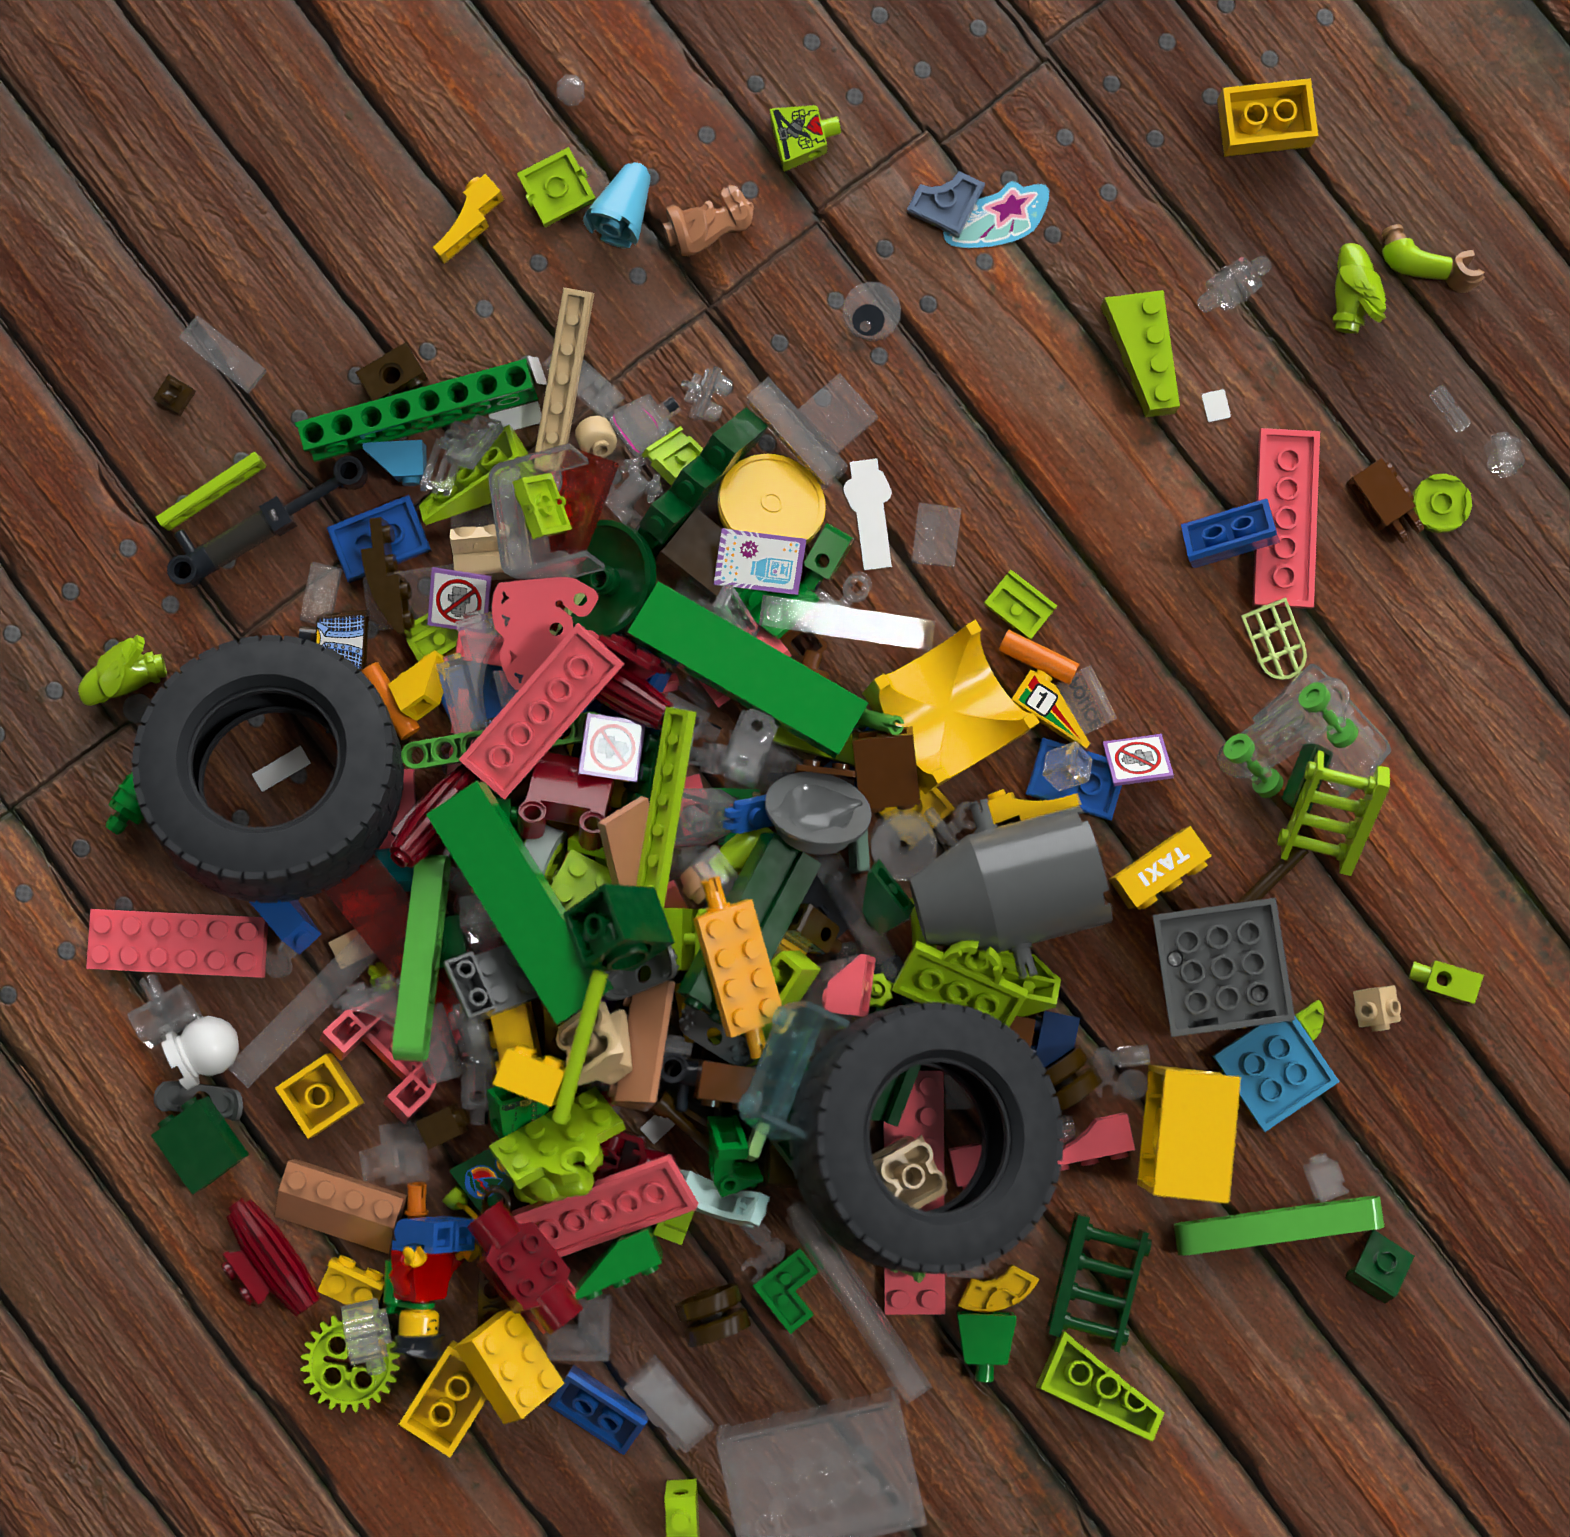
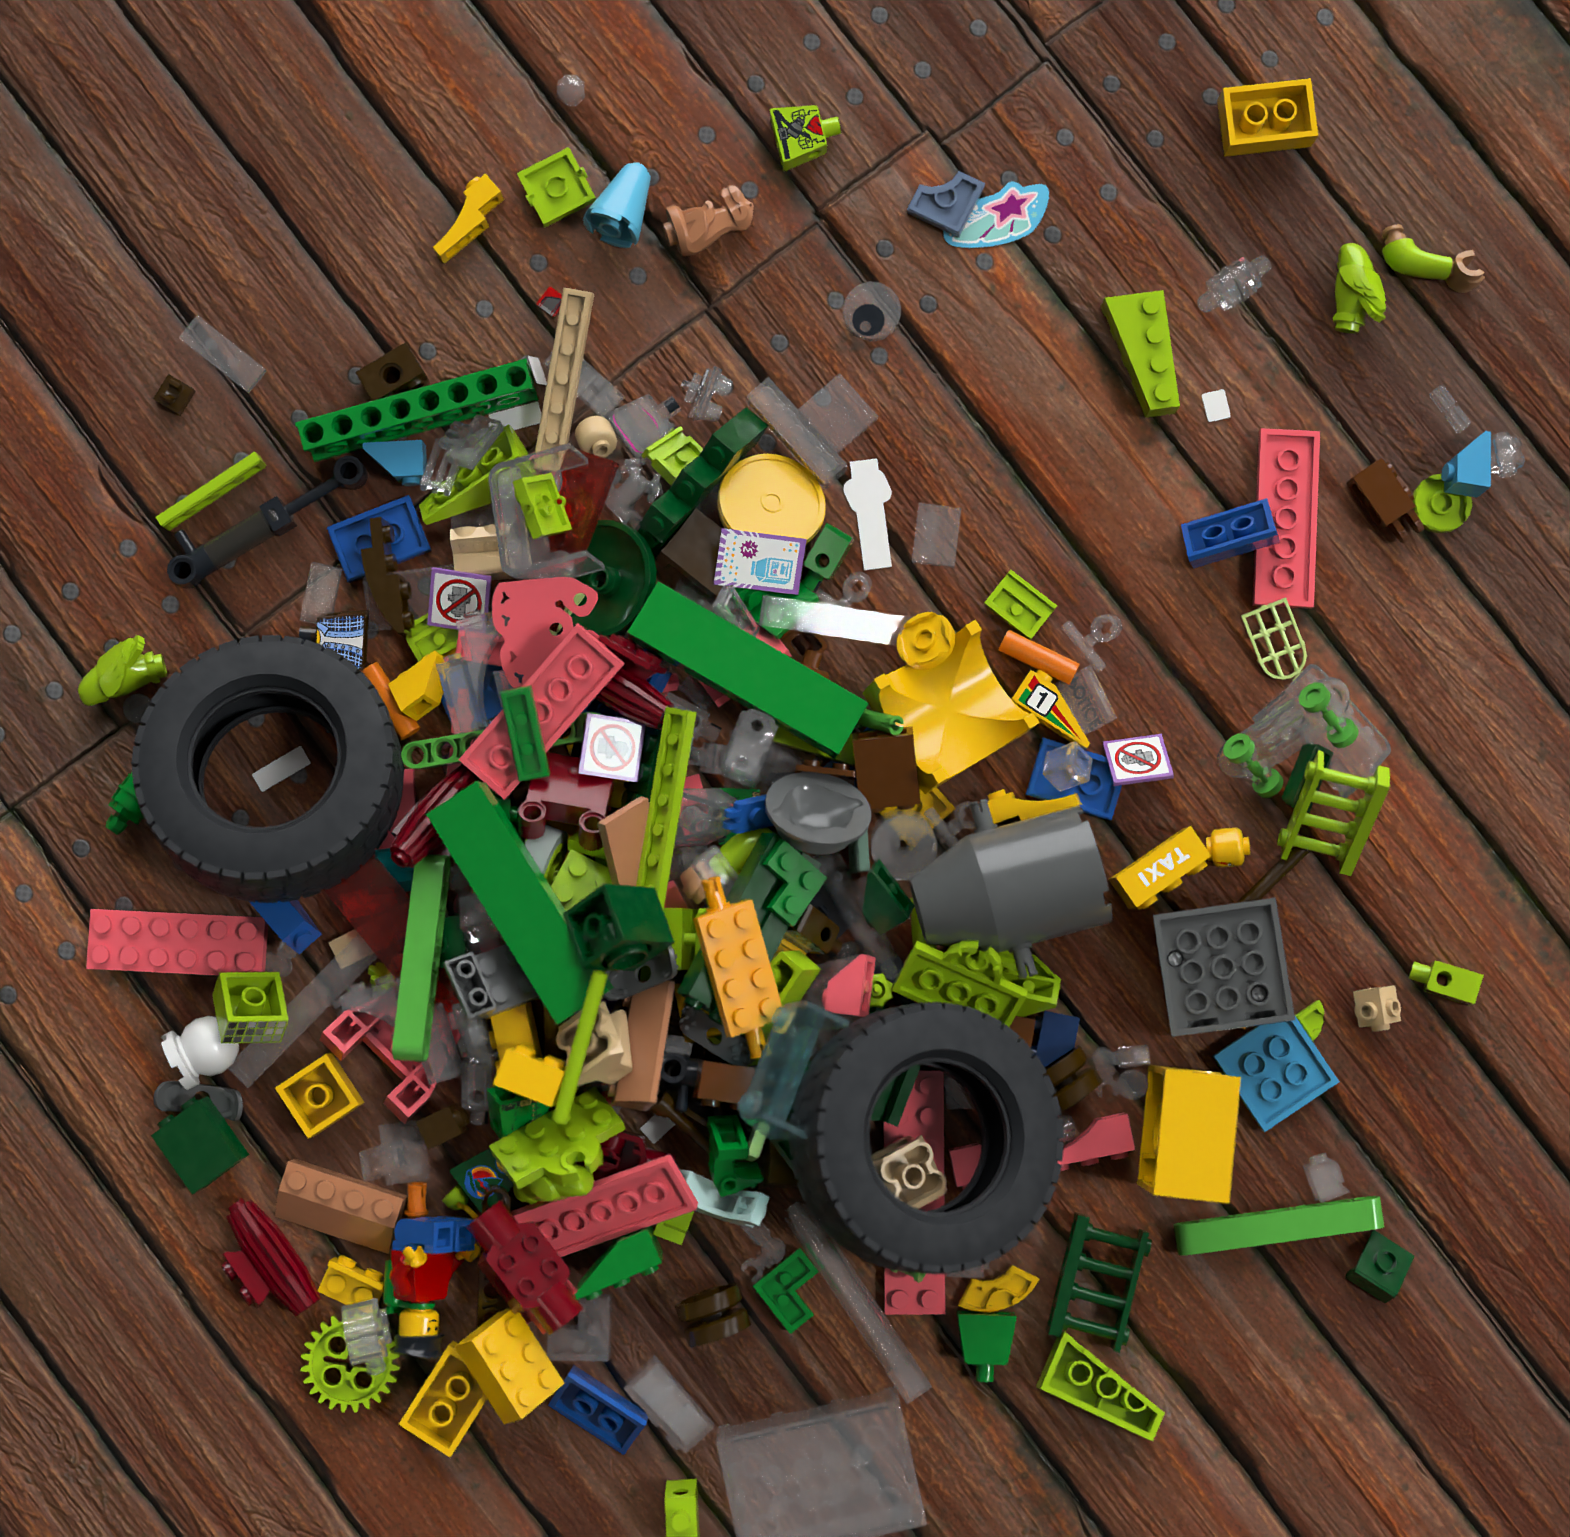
(163, 1012): clear brick -> none
(250, 1007): none -> lime brick
(525, 733): none -> green tile
(550, 301): none -> sticker
(799, 880): none -> green plate
(926, 641): none -> yellow tile
(1085, 645): none -> clear piece
(1227, 847): none -> yellow head
(1470, 469): none -> dark azure slope

